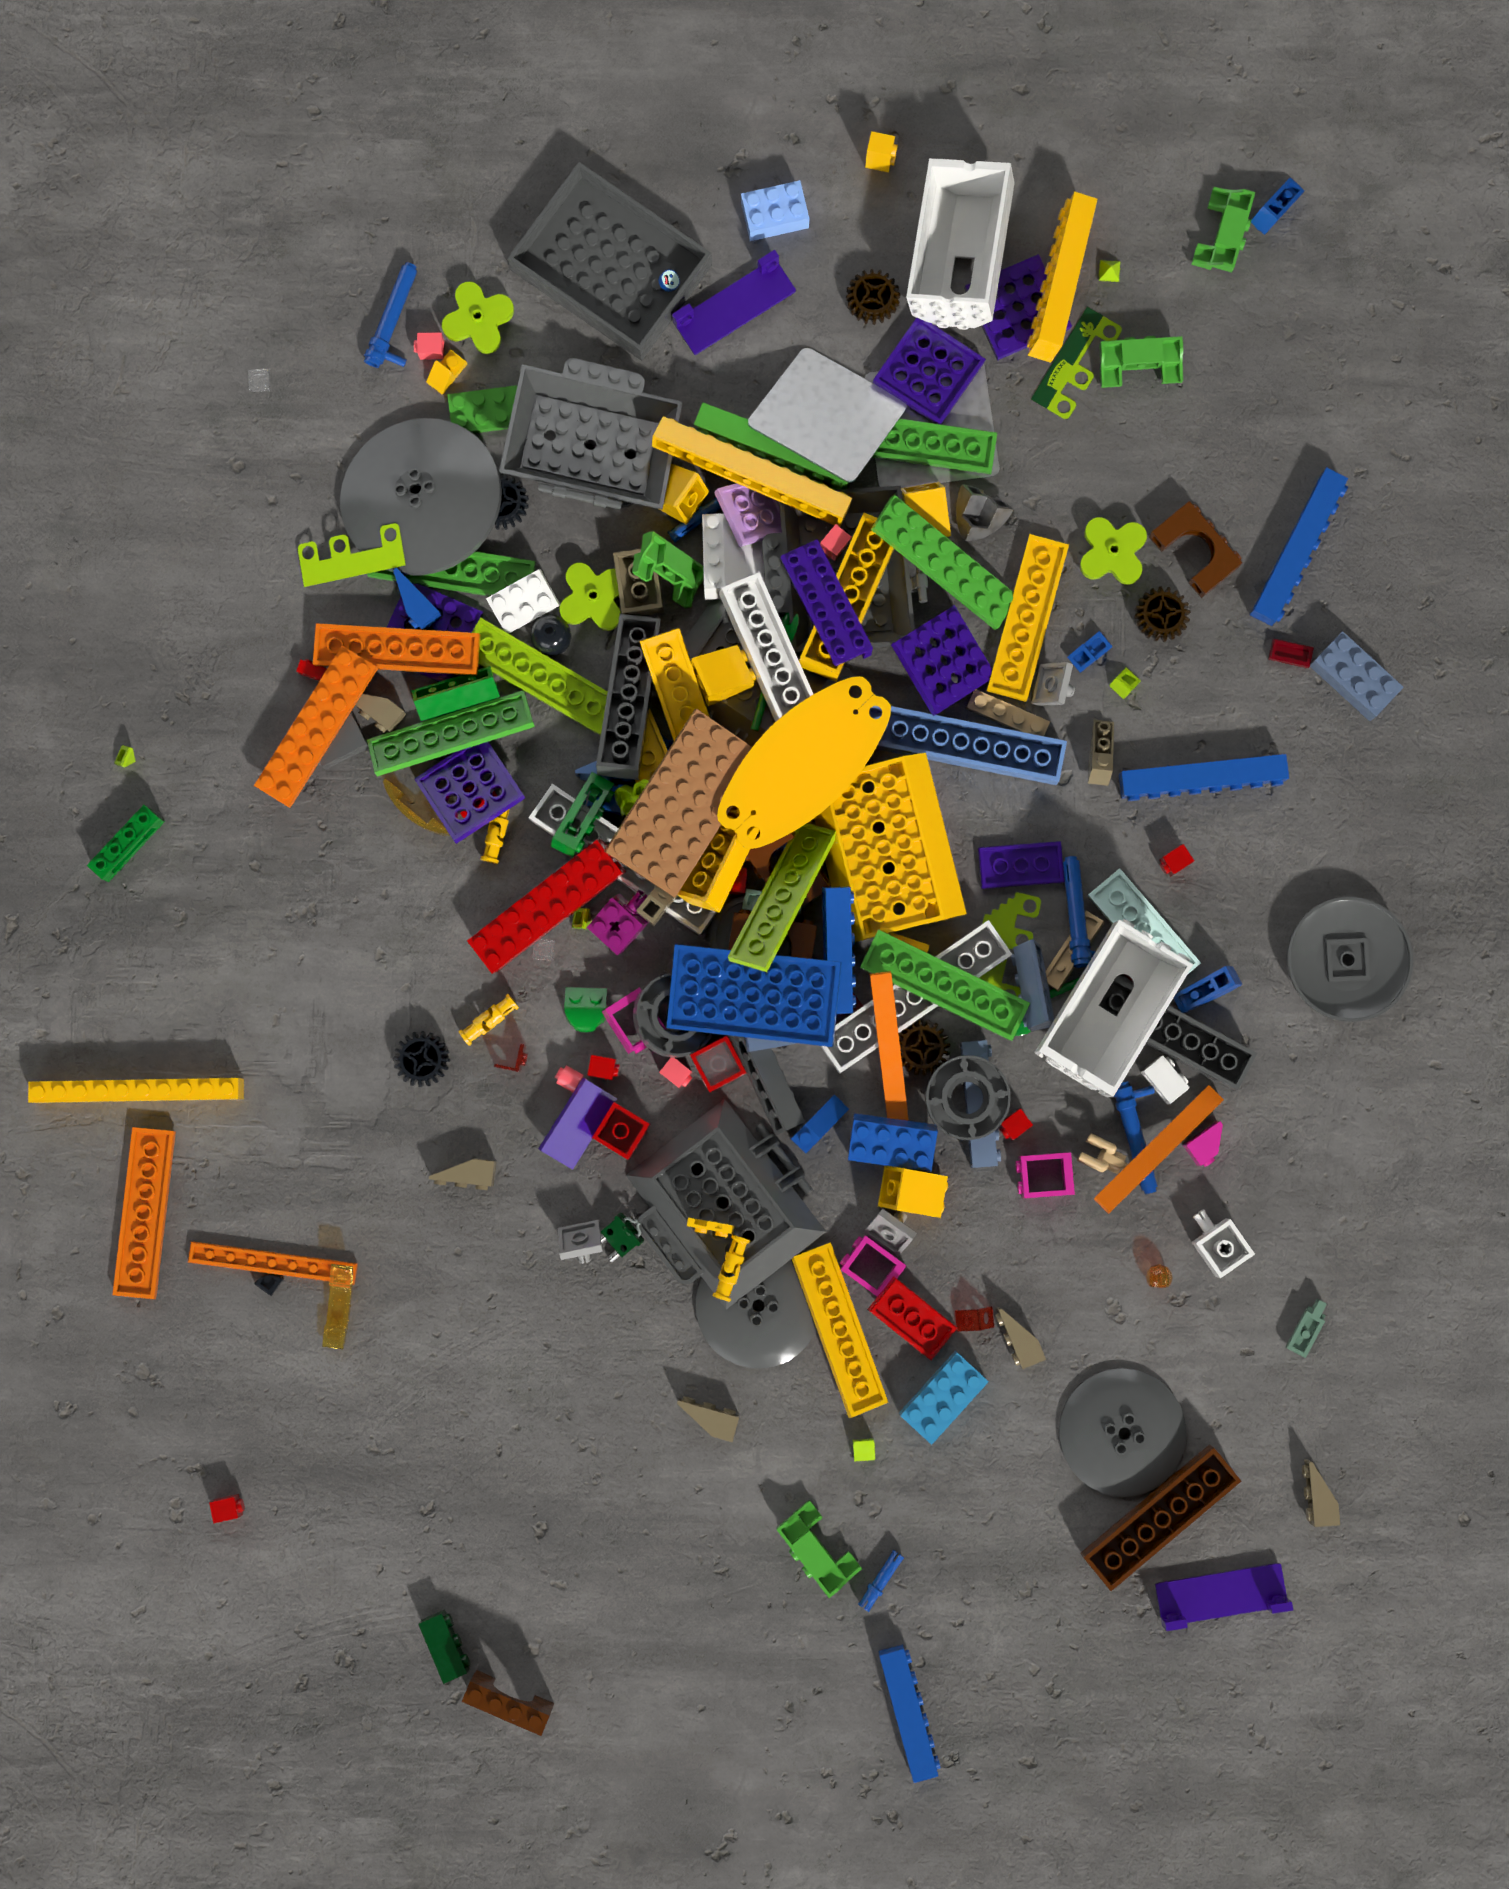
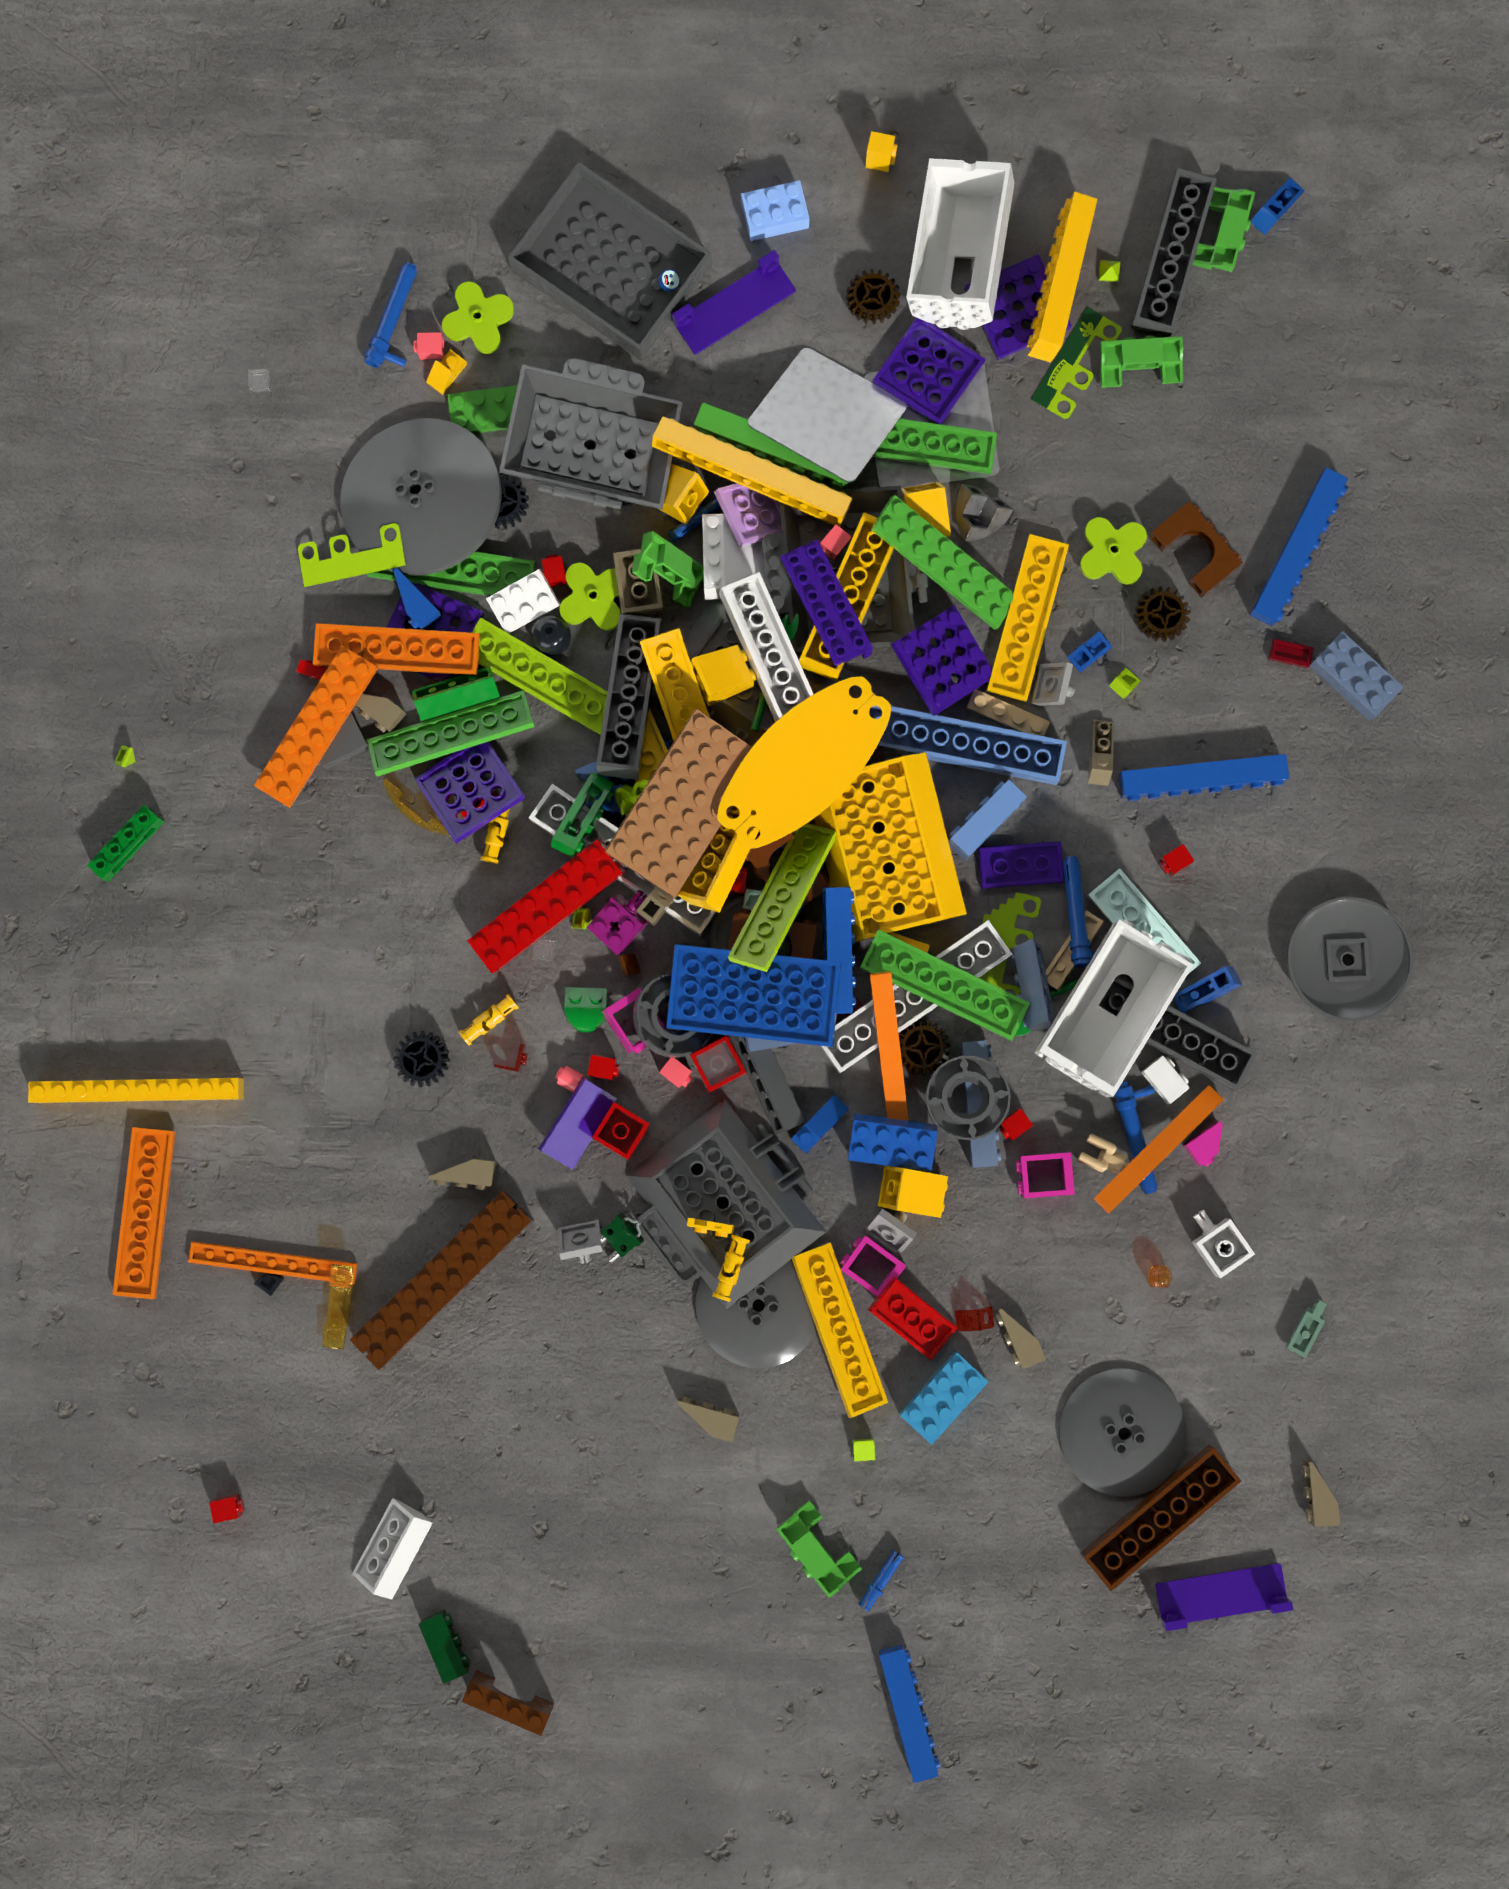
(392, 1549): none -> white slope
(441, 1280): none -> reddish brown piece
(554, 570): none -> red brick
(629, 964): none -> reddish brown slope
(986, 820): none -> medium blue brick
(1173, 253): none -> dark grey brick

